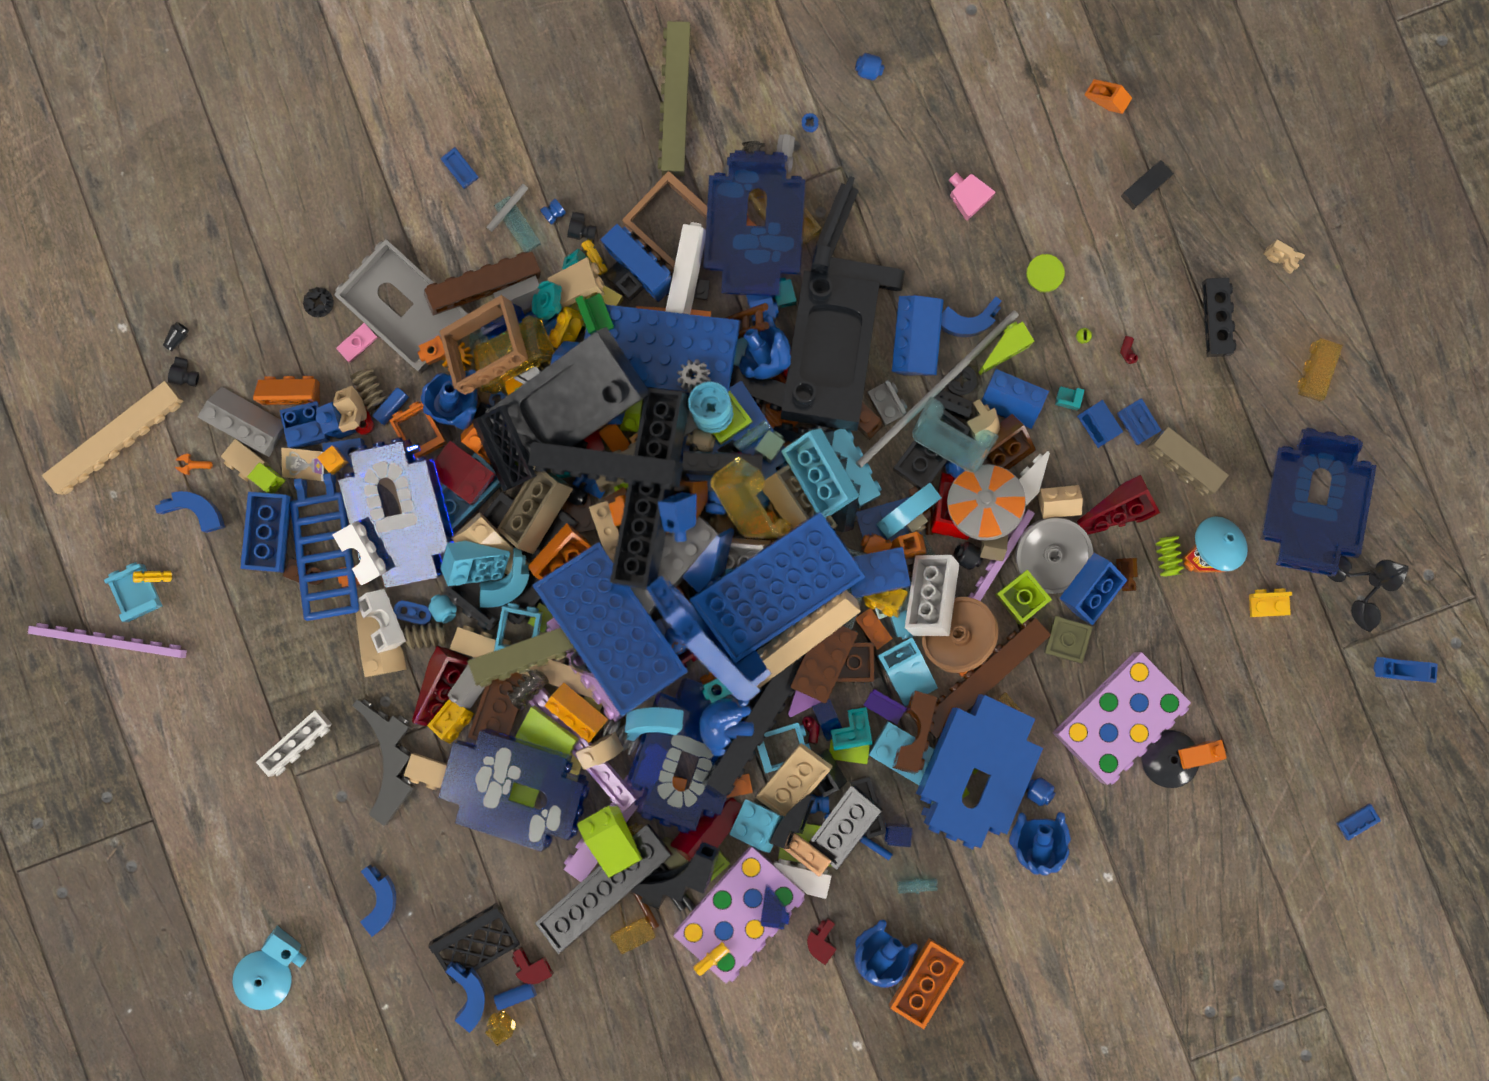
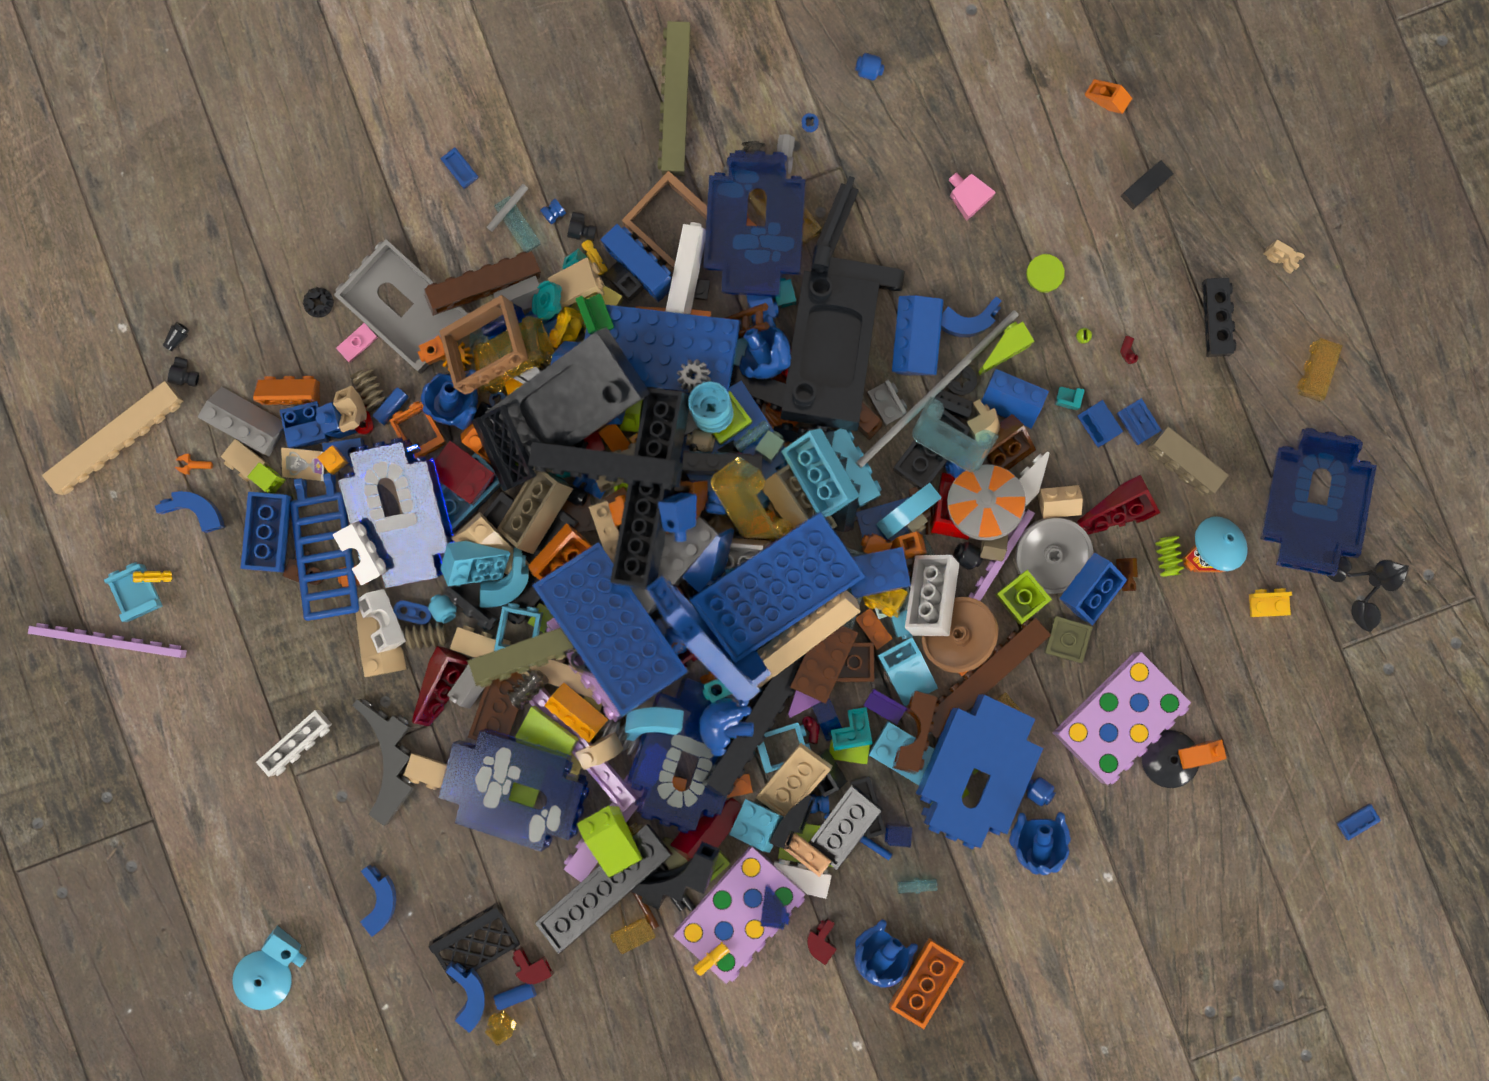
(450, 721): yellow bracket -> none
(1405, 670): blue arch -> none

